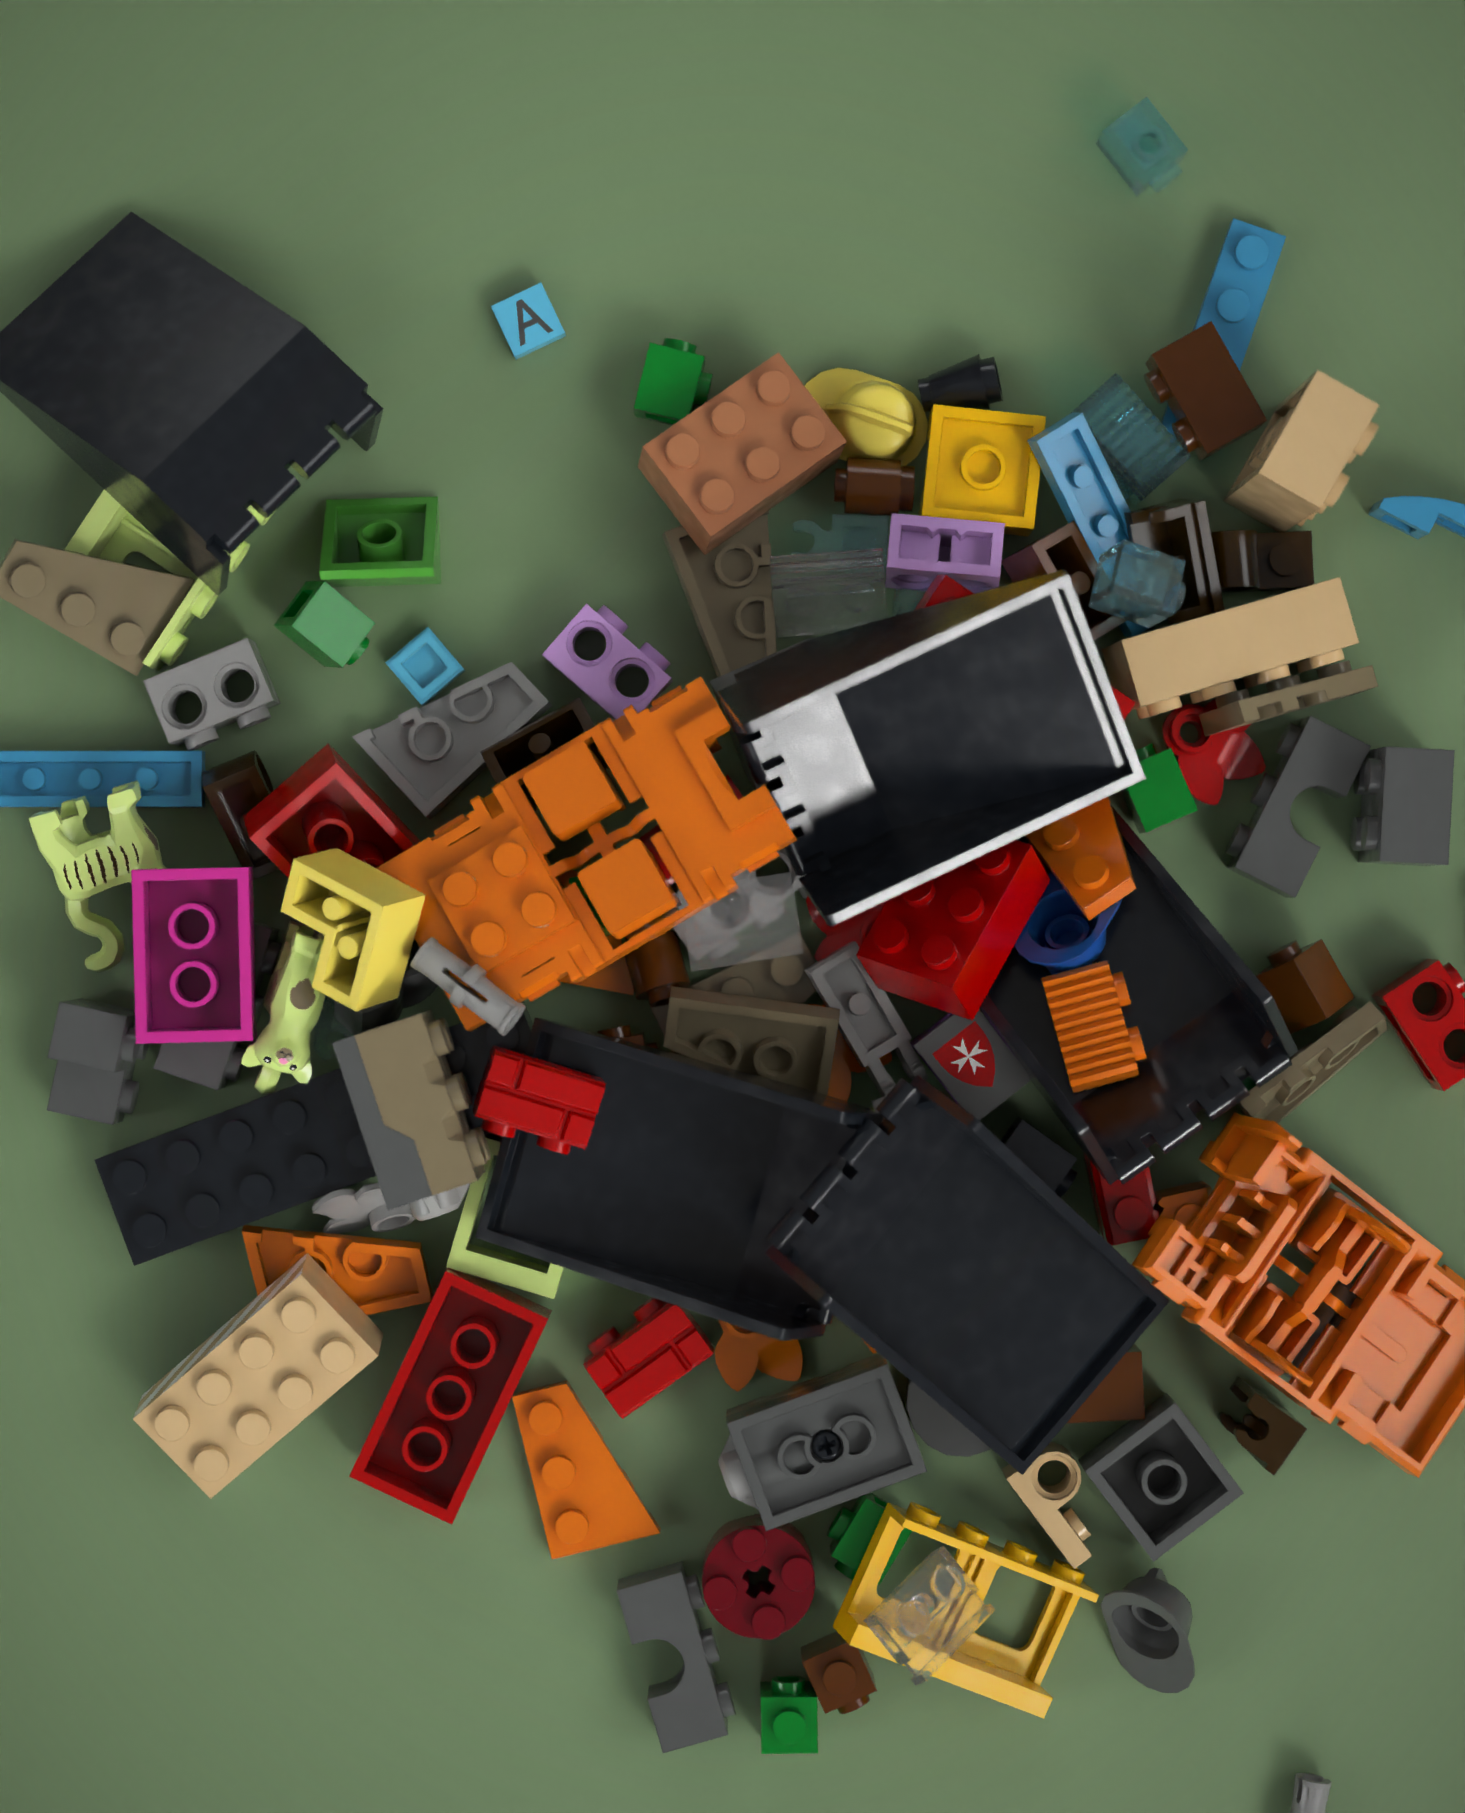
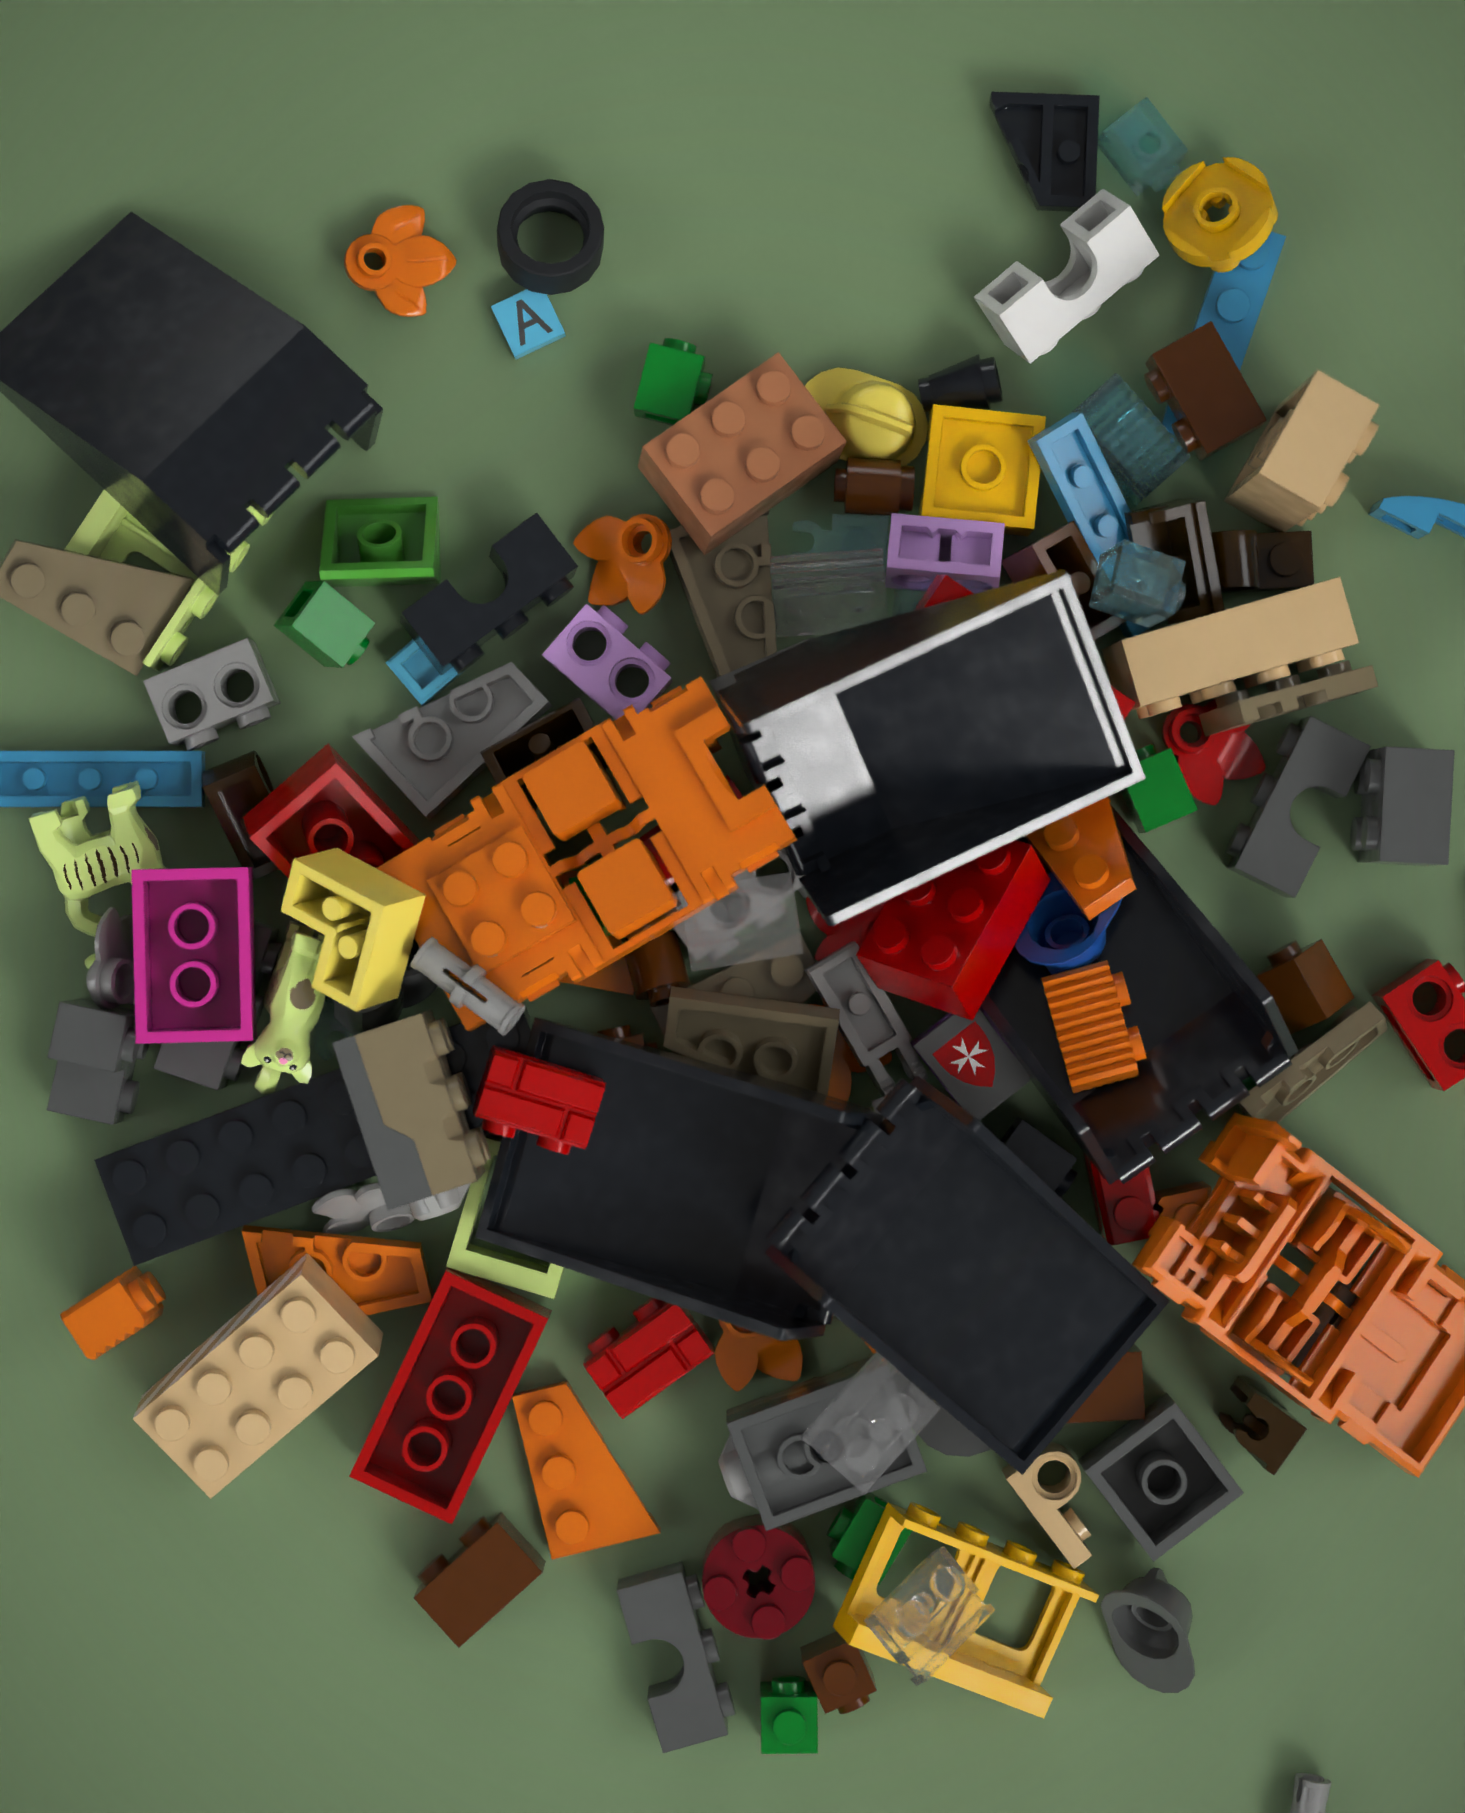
(112, 973): none -> light grey plate
(115, 1312): none -> orange brick
(407, 259): none -> orange plate
(454, 629): none -> black arch
(478, 1578): none -> reddish brown brick
(558, 198): none -> black tyre
(622, 565): none -> orange plate
(870, 1422): none -> clear plate
(1052, 144): none -> black wing
(1105, 255): none -> white arch
(1226, 241): none -> yellow plate

